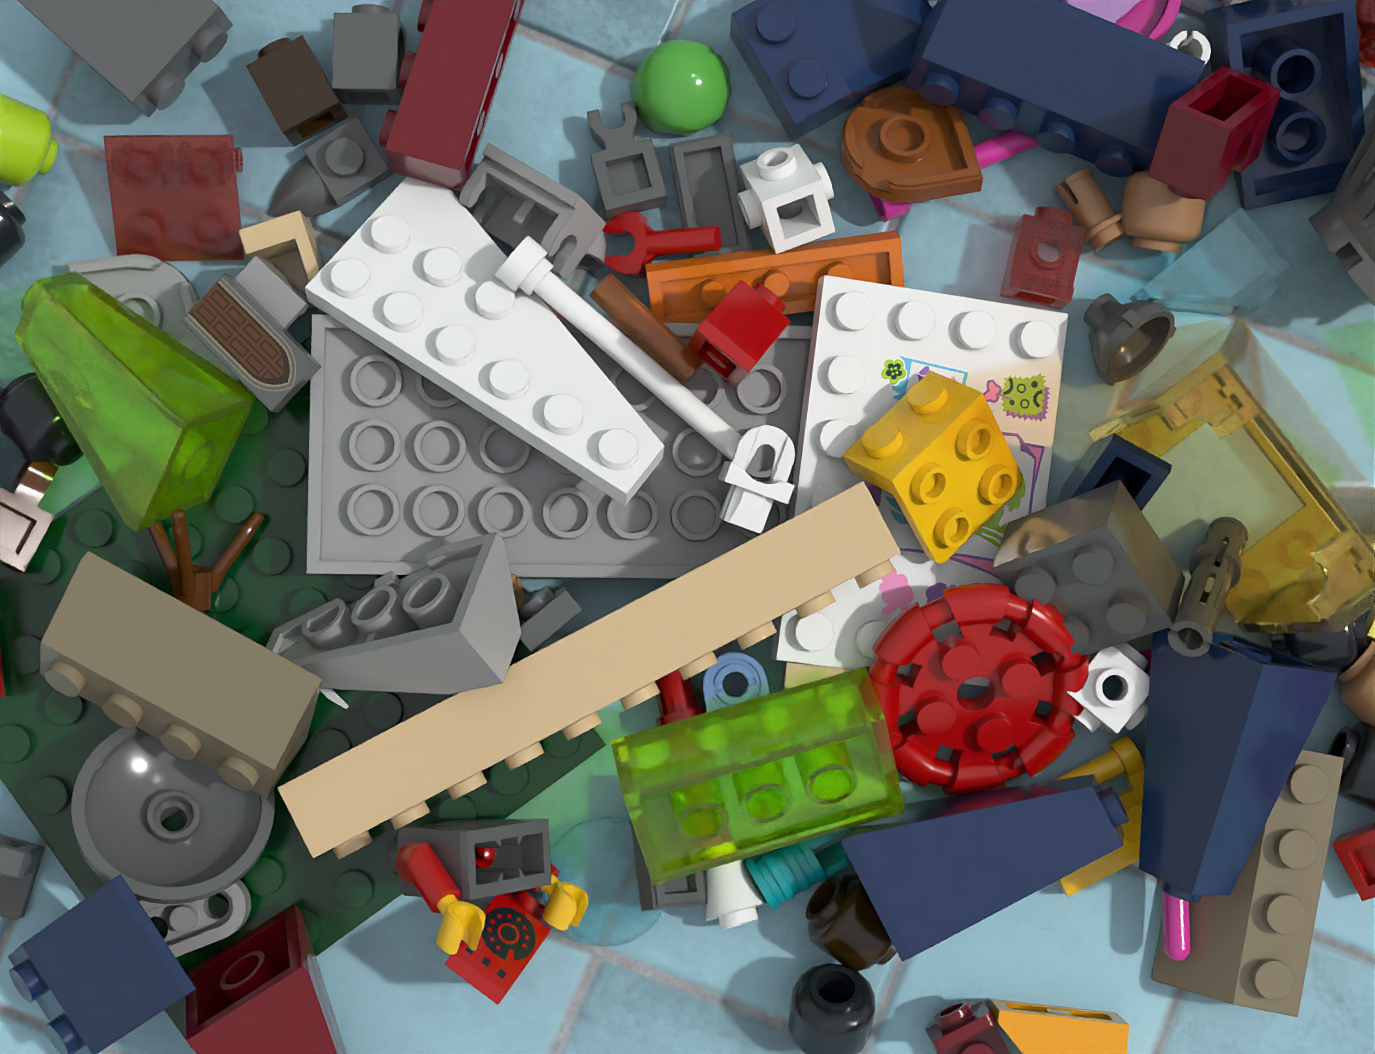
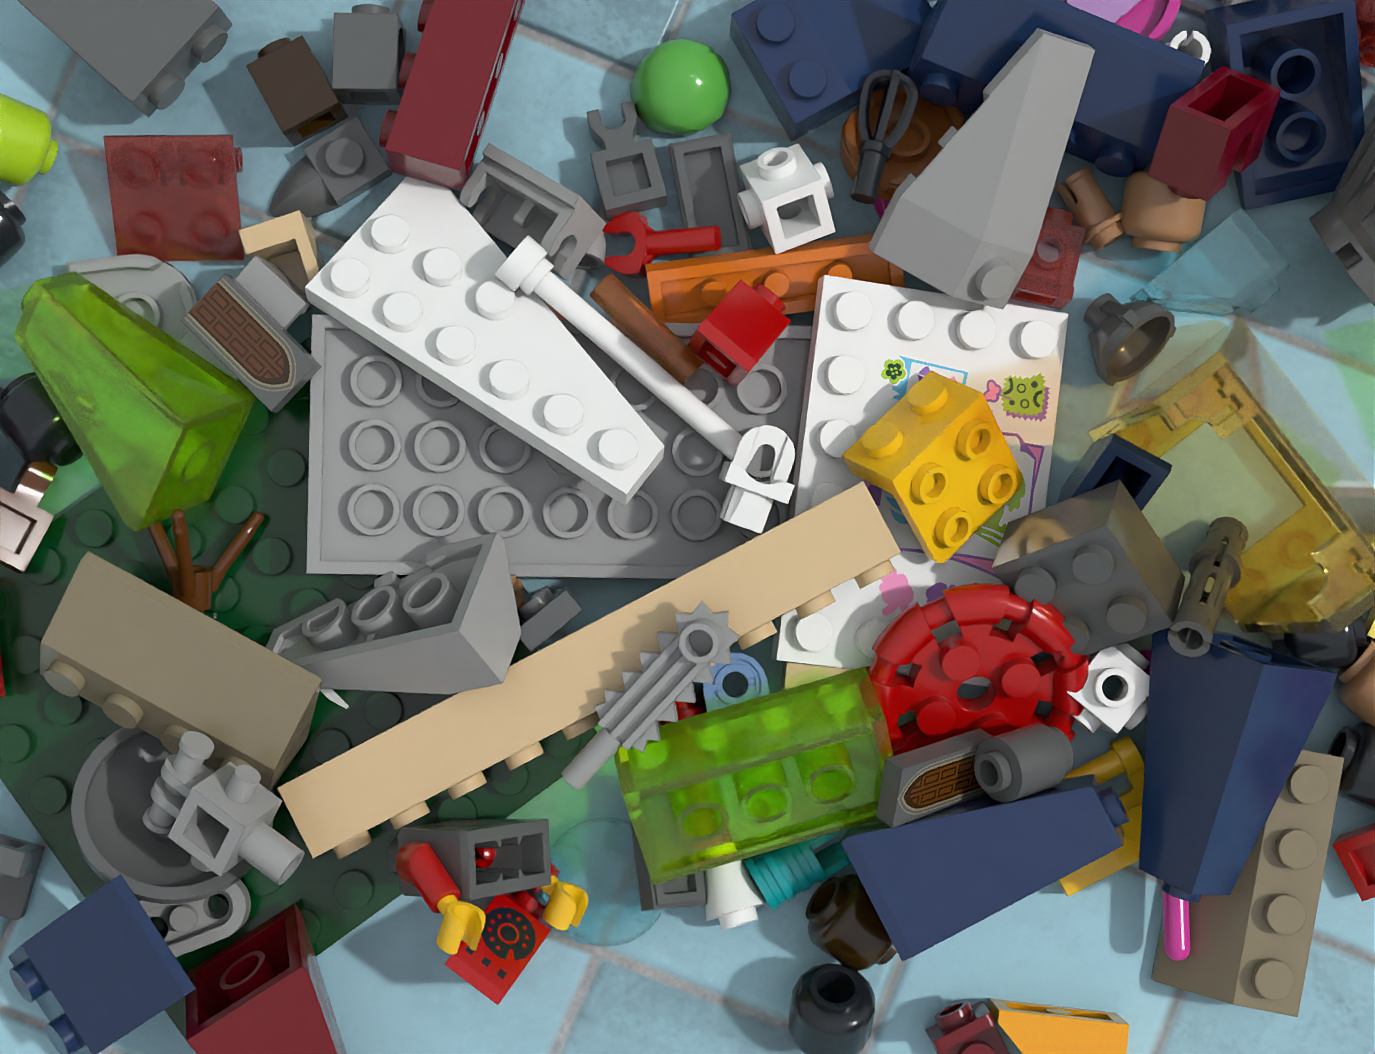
(219, 813): none -> light grey piece
(650, 694): none -> light grey piece
(873, 150): none -> black piece
(930, 779): none -> tile
(985, 195): none -> light grey wedge
(1023, 761): none -> dark grey brick

